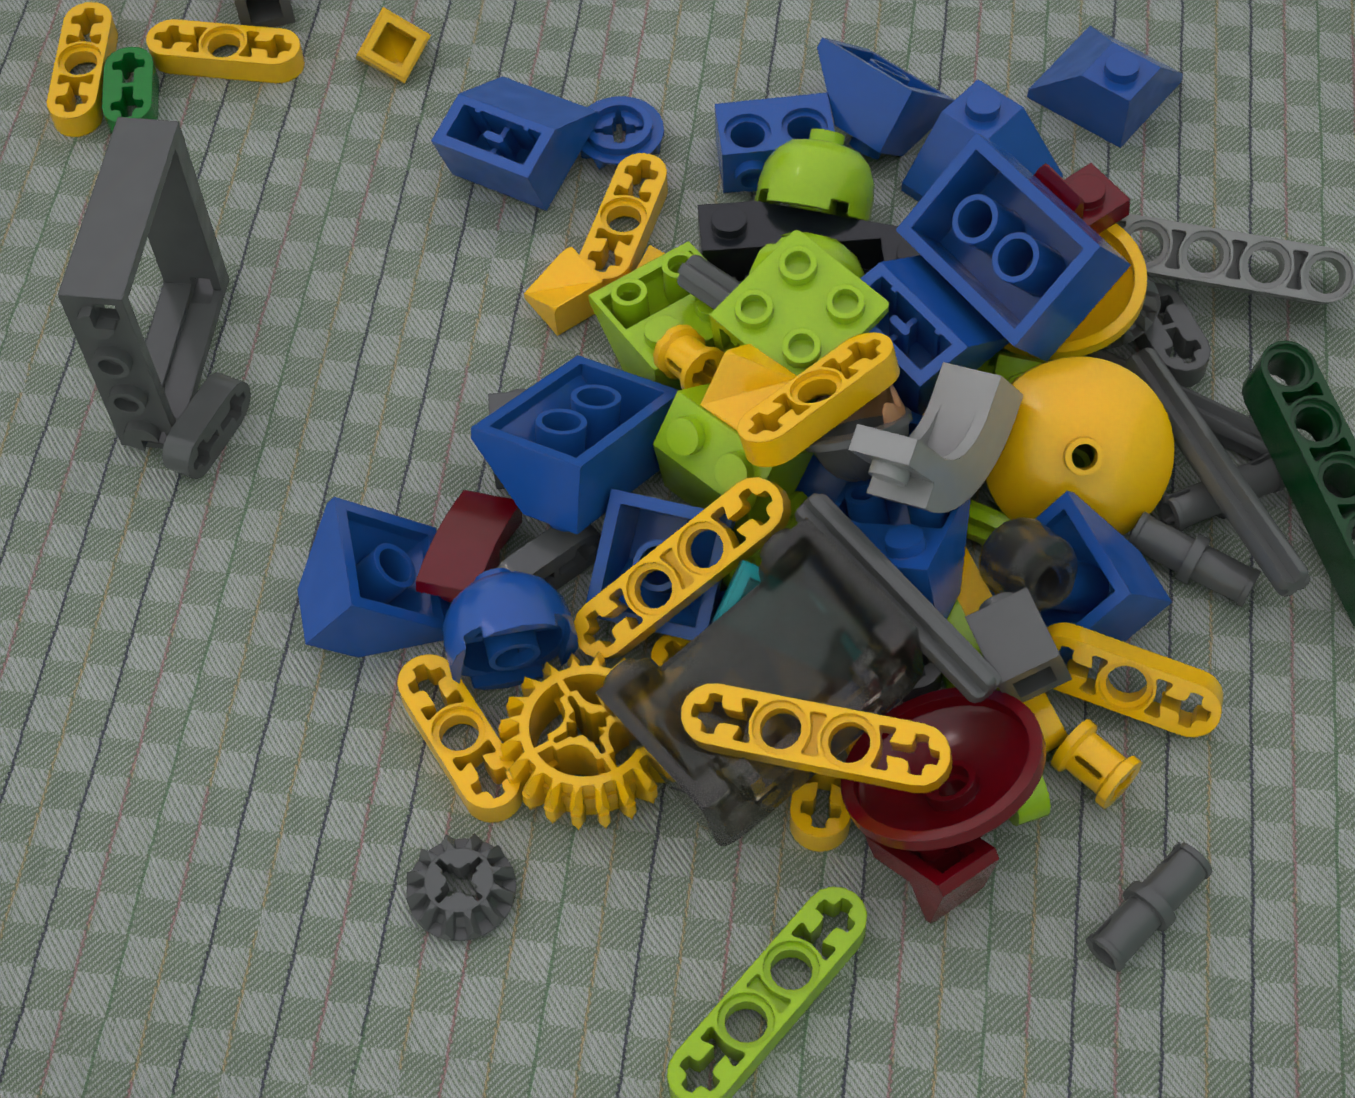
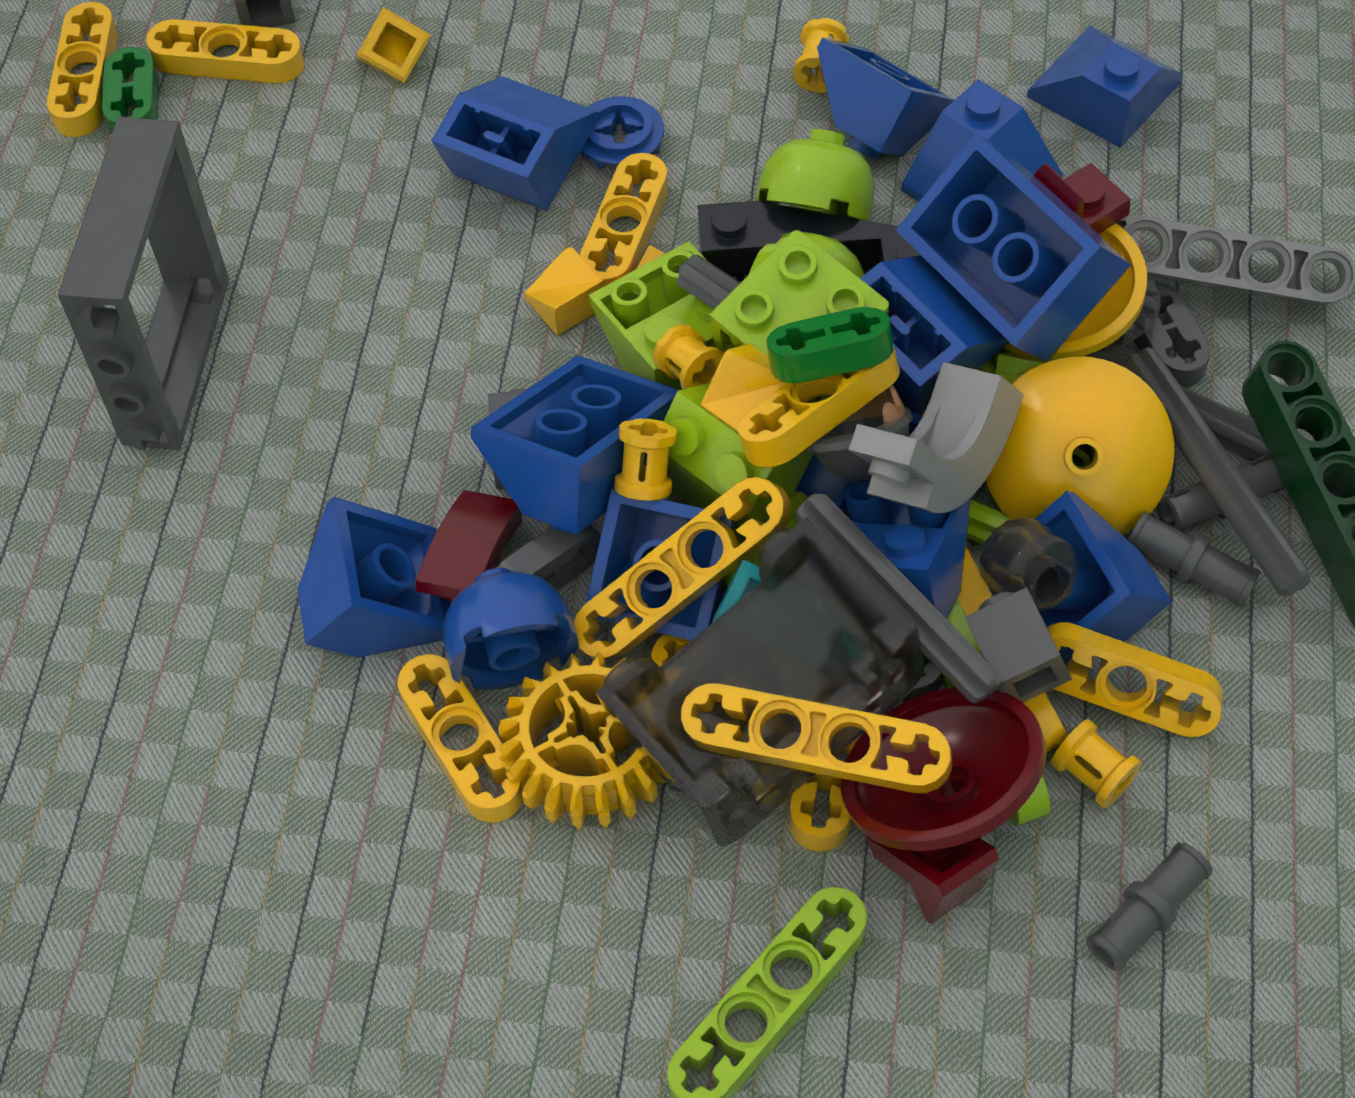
(206, 425): dark grey beam -> none
(461, 916): dark grey gear -> none
(636, 479): none -> yellow bush
(754, 128): blue brick -> none
(810, 38): none -> yellow bush
(830, 344): none -> green beam

